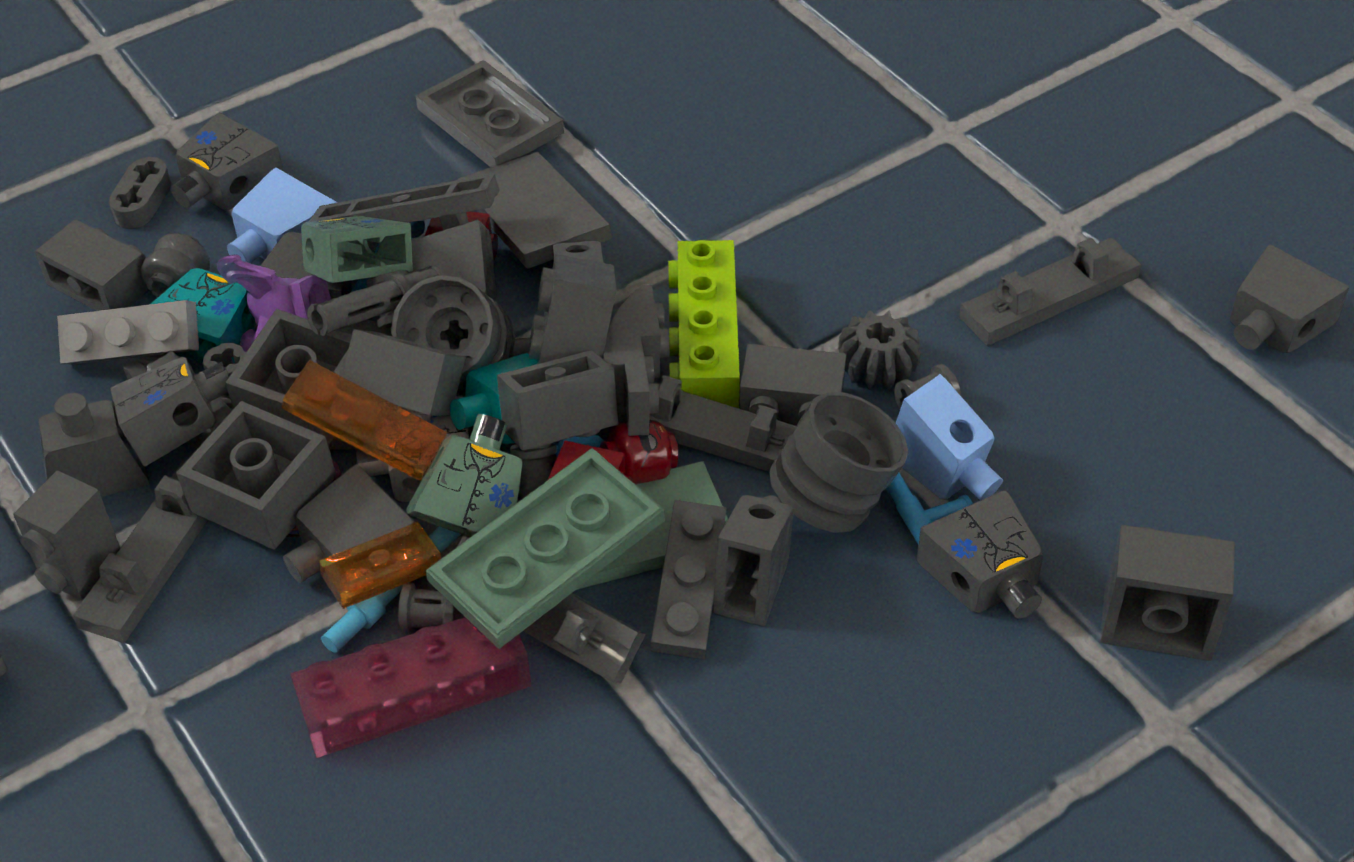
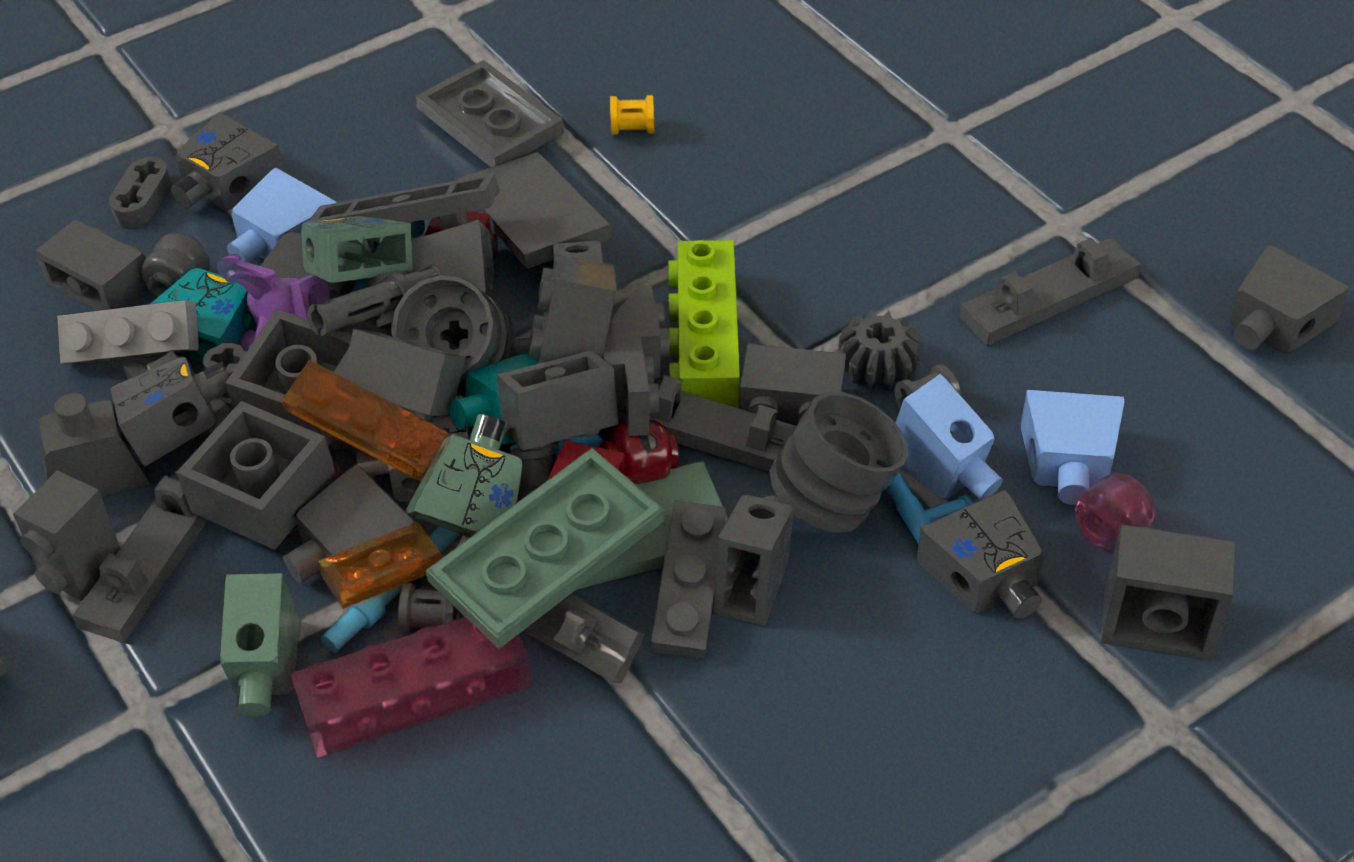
(258, 639): none -> sand green torso
(632, 115): none -> yellow bush
(1070, 439): none -> light blue torso
(1110, 503): none -> clear pink head

